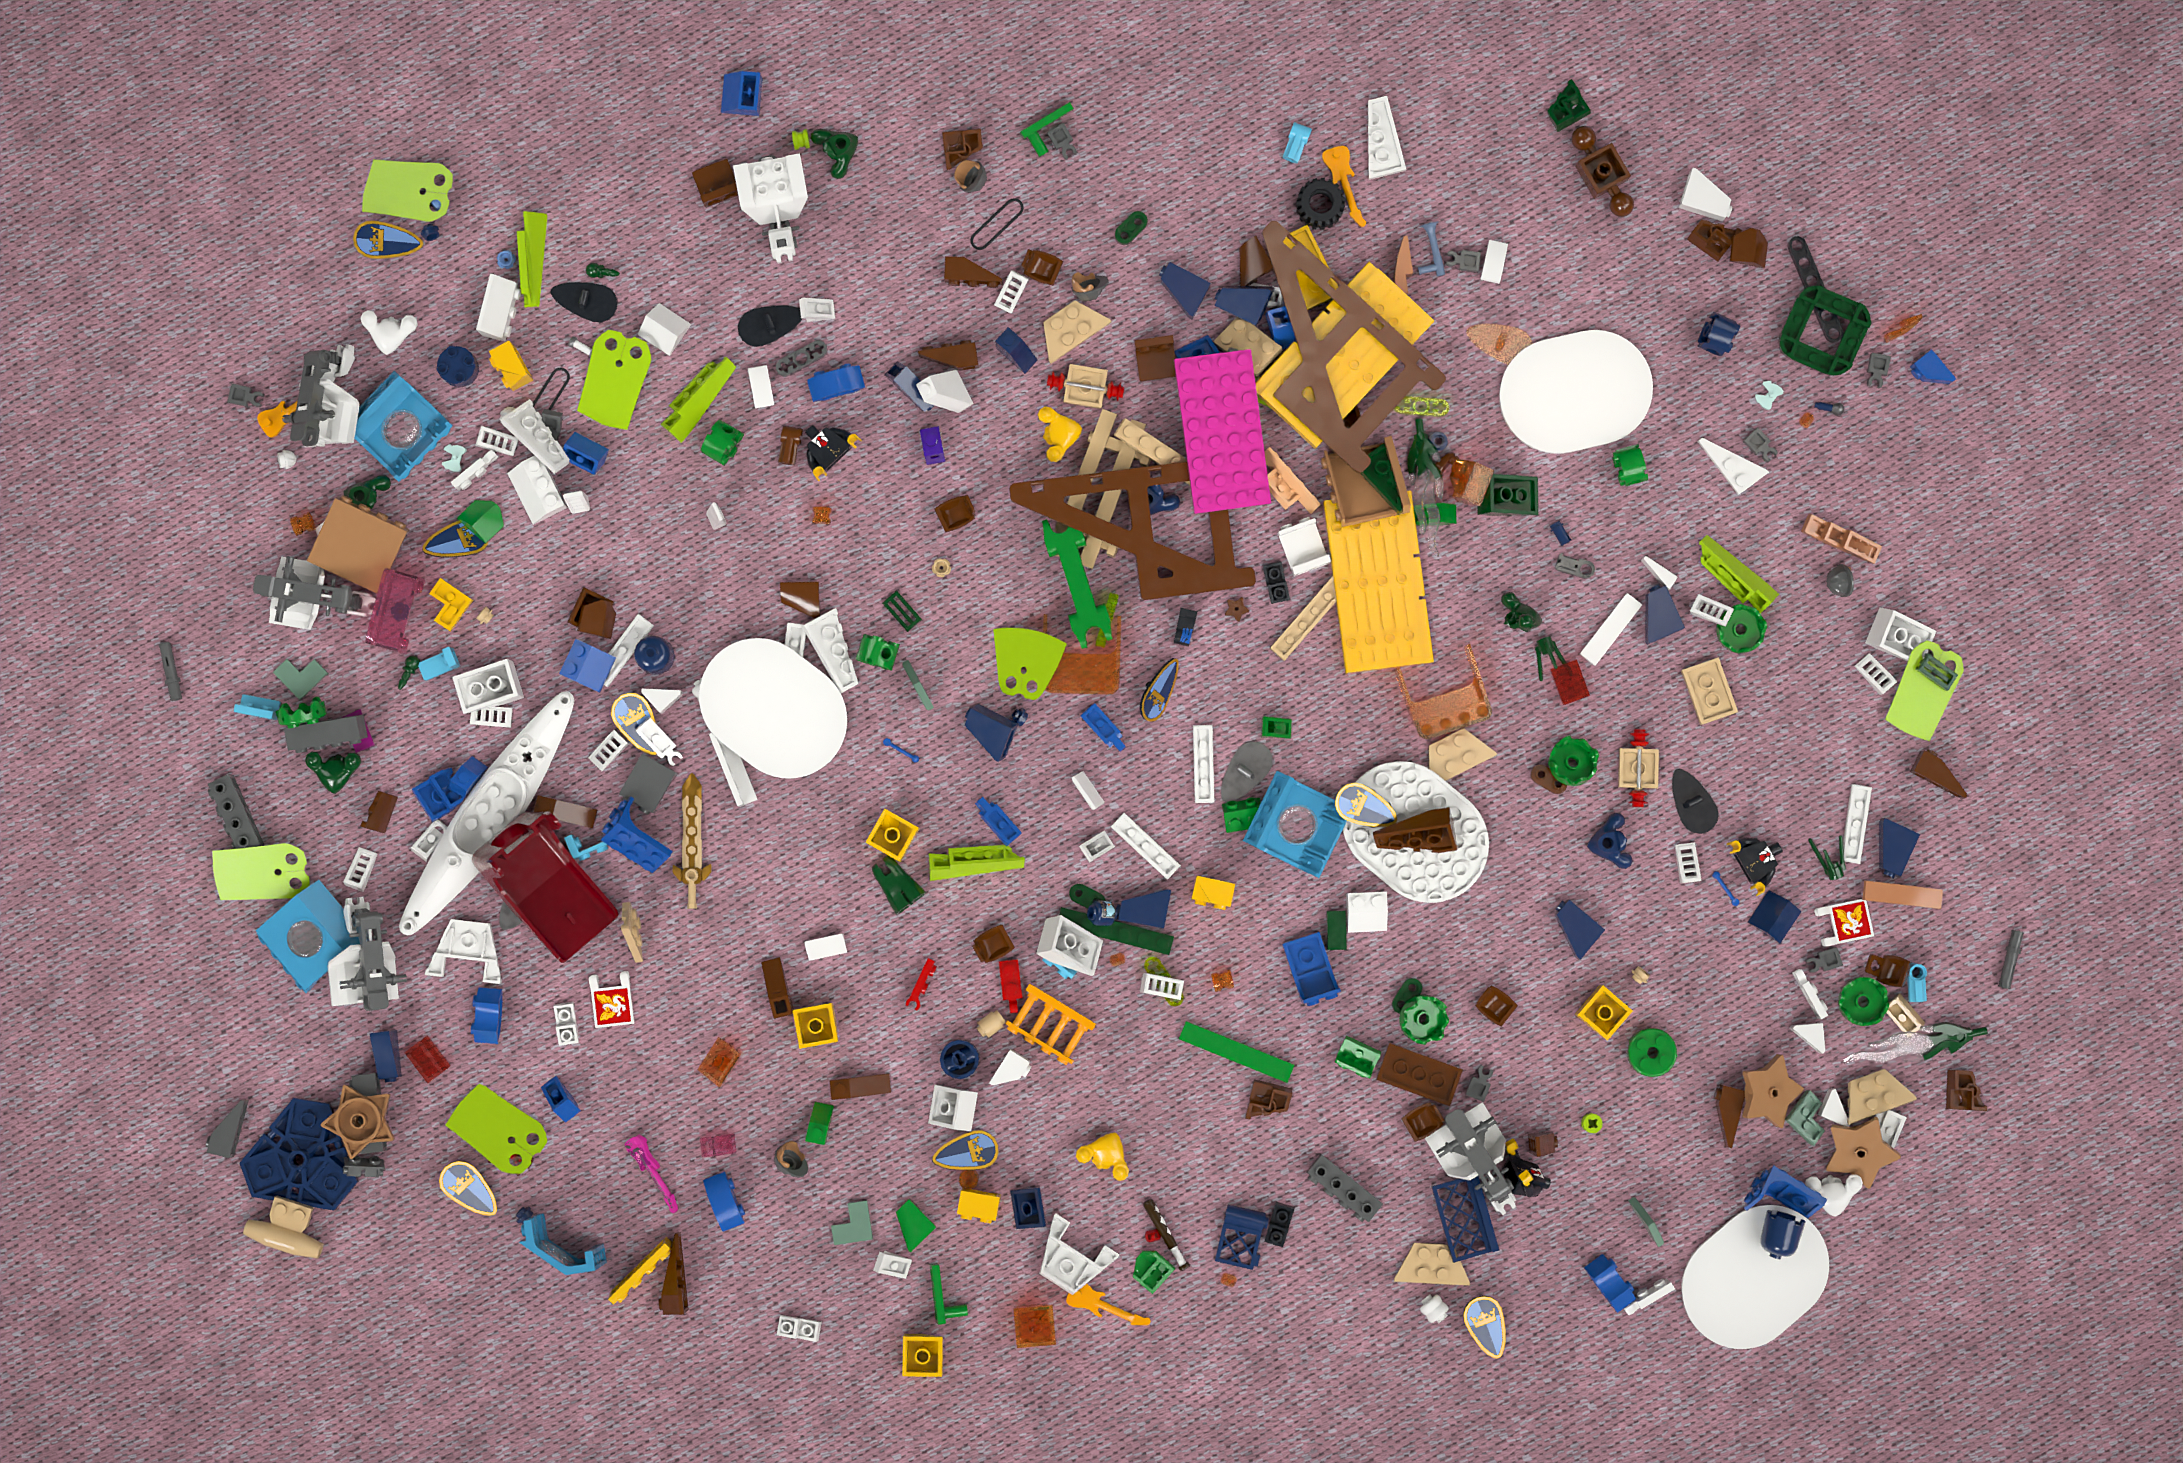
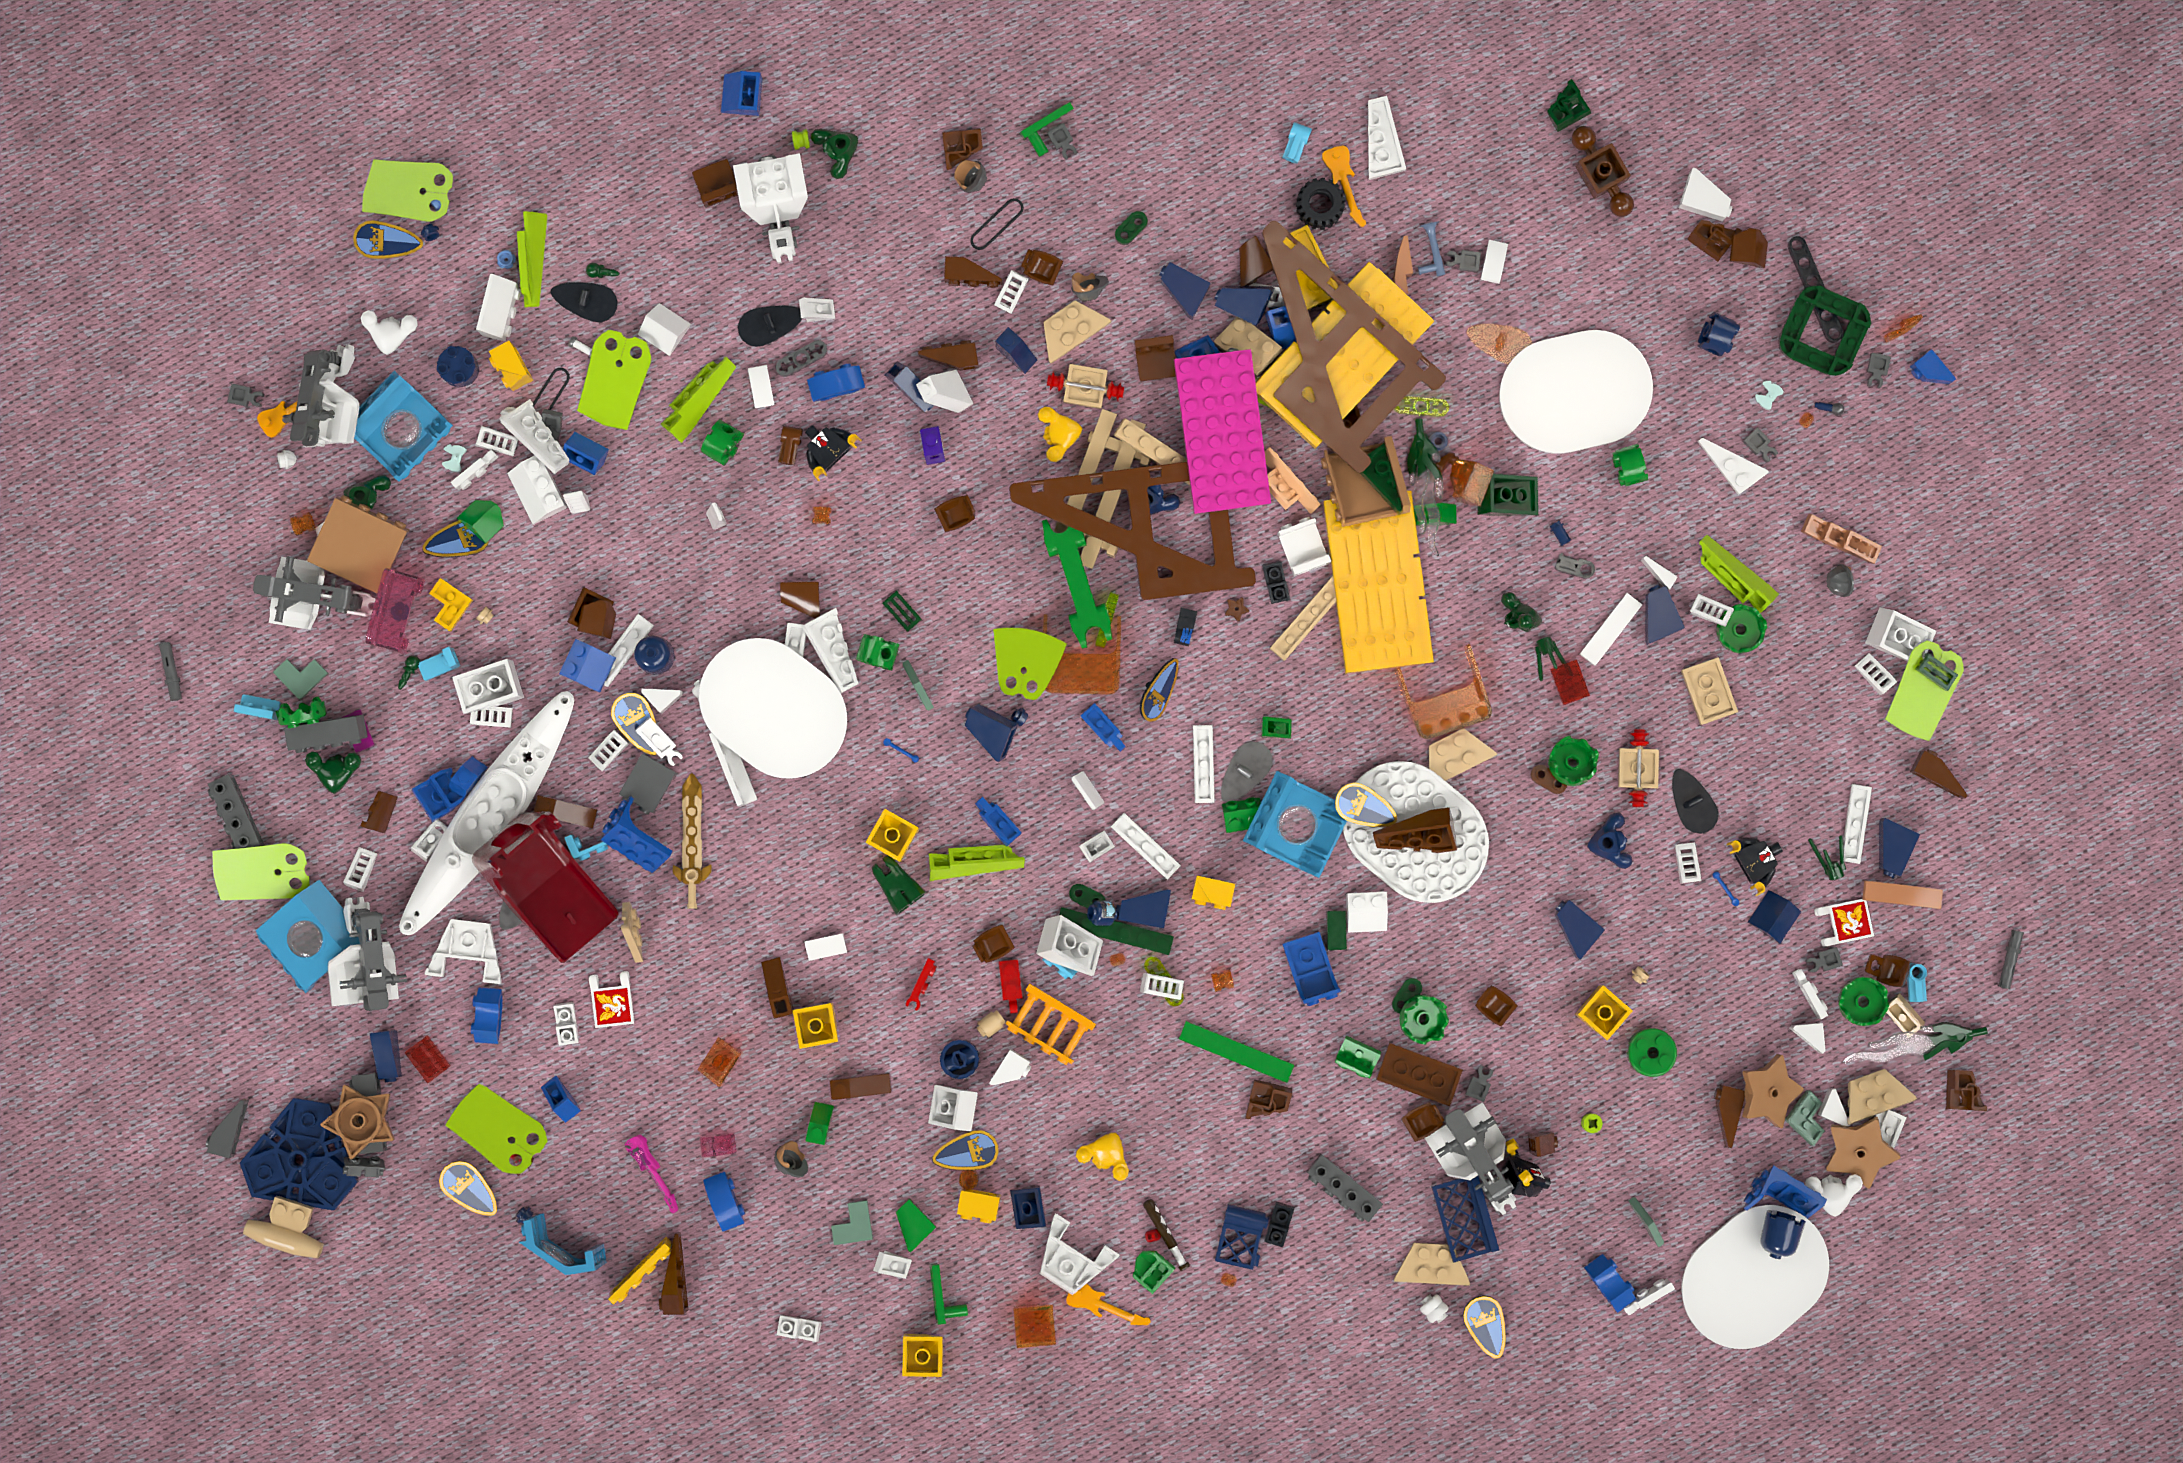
(946, 568): tan plate -> none

